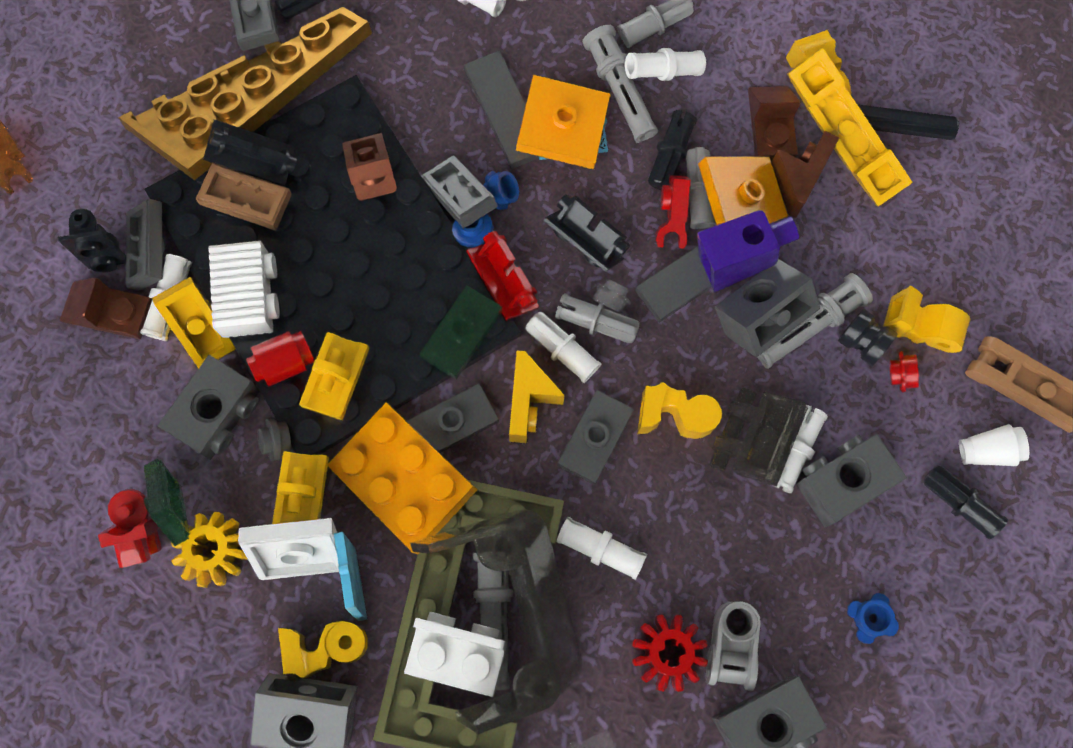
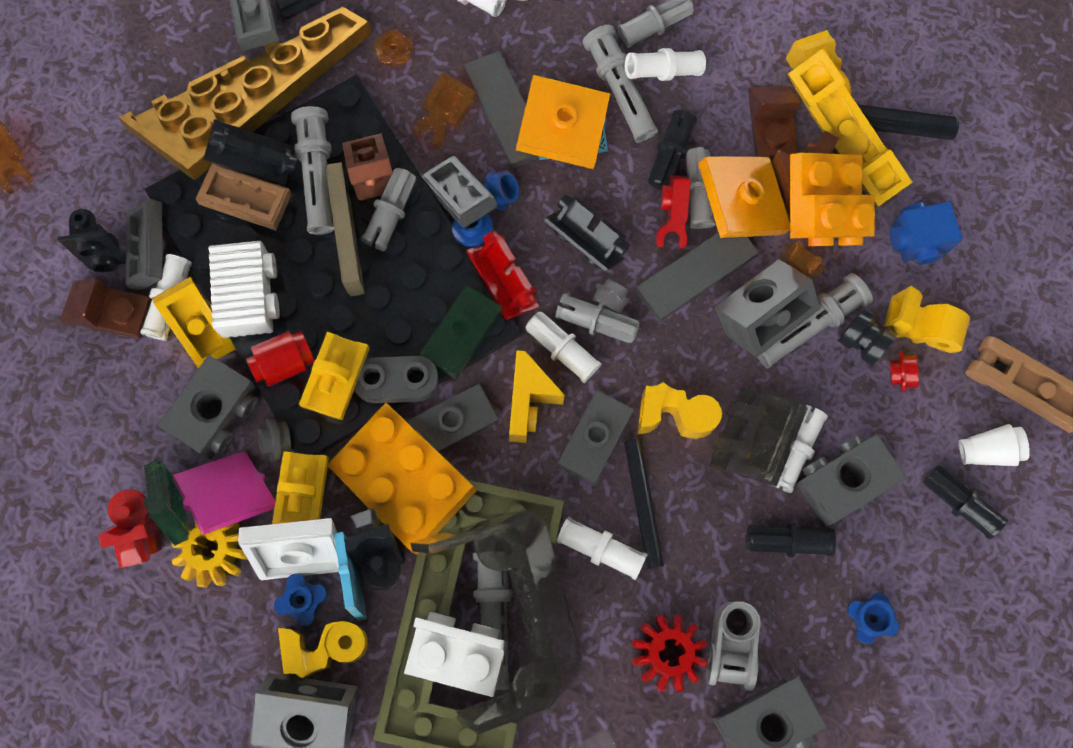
(224, 492): none -> dark pink piece
(288, 602): none -> blue plate
(314, 152): none -> light grey pin
(344, 229): none -> dark tan tile
(374, 550): none -> black hips
(389, 208): none -> light grey axle
(394, 380): none -> dark grey plate
(396, 56): none -> clear orange plate
(447, 105): none -> clear orange plate
(643, 503): none -> black bar
(728, 249): dark purple torso -> none
(791, 540): none -> black axle
(802, 260): none -> clear orange plate
(829, 199): none -> light orange plate
(925, 232): none -> blue brick

